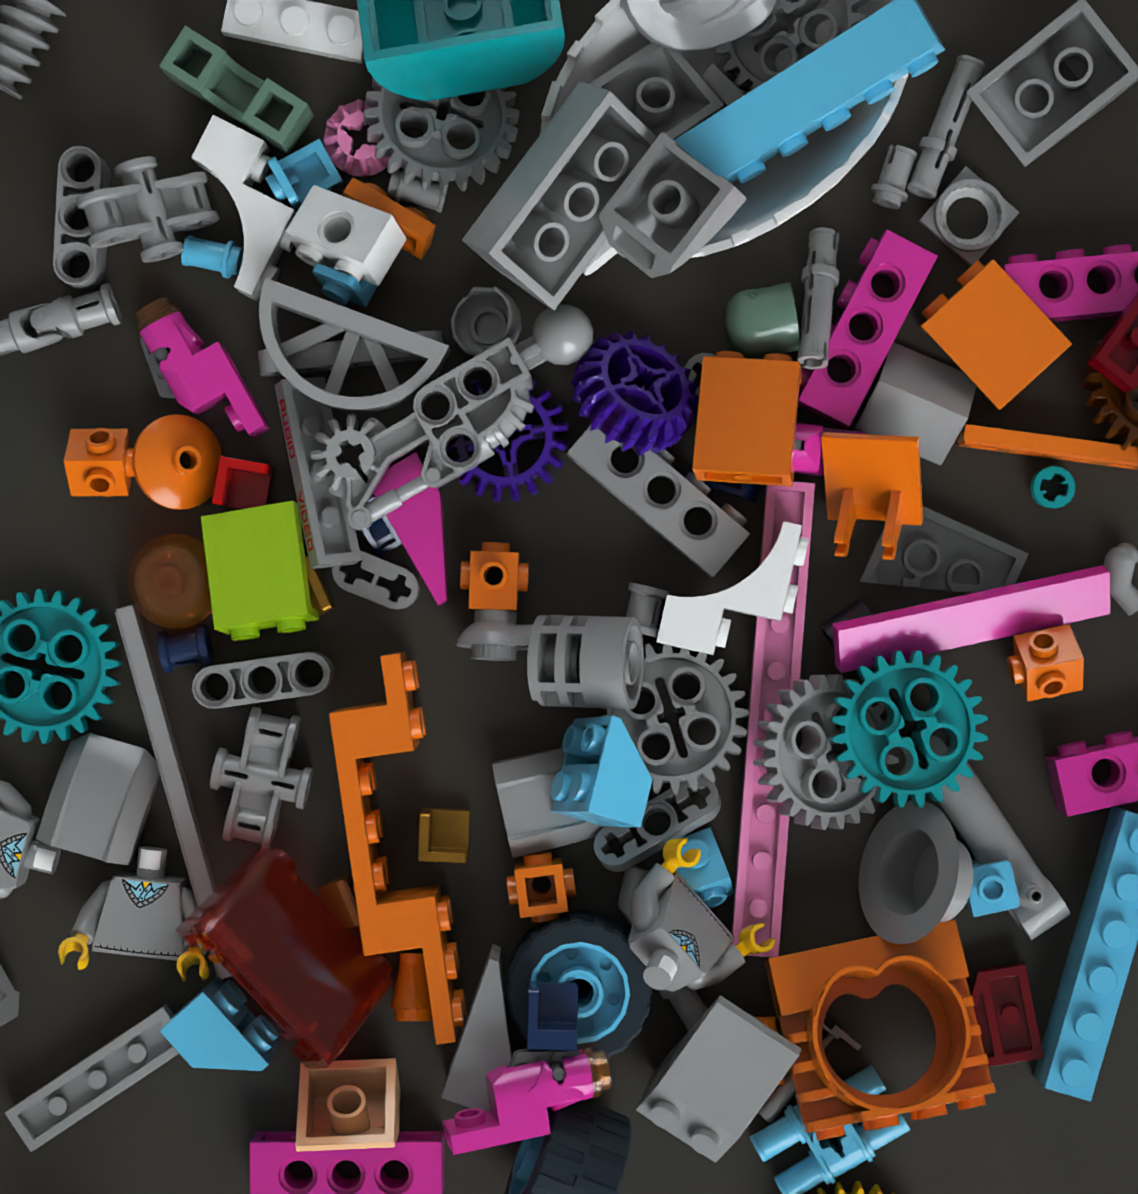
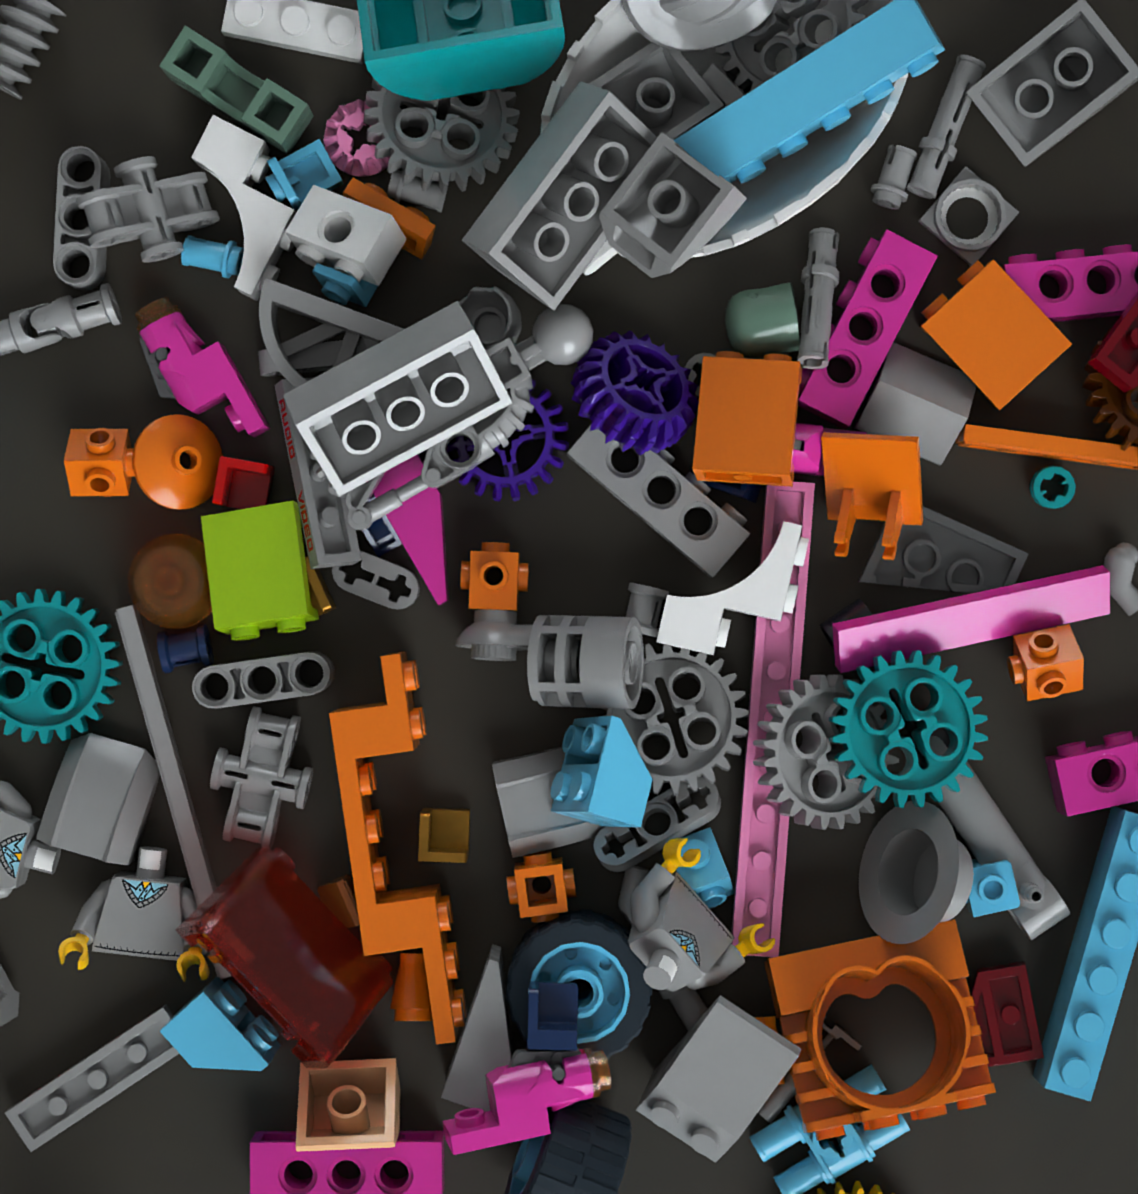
(397, 398): none -> light grey slope

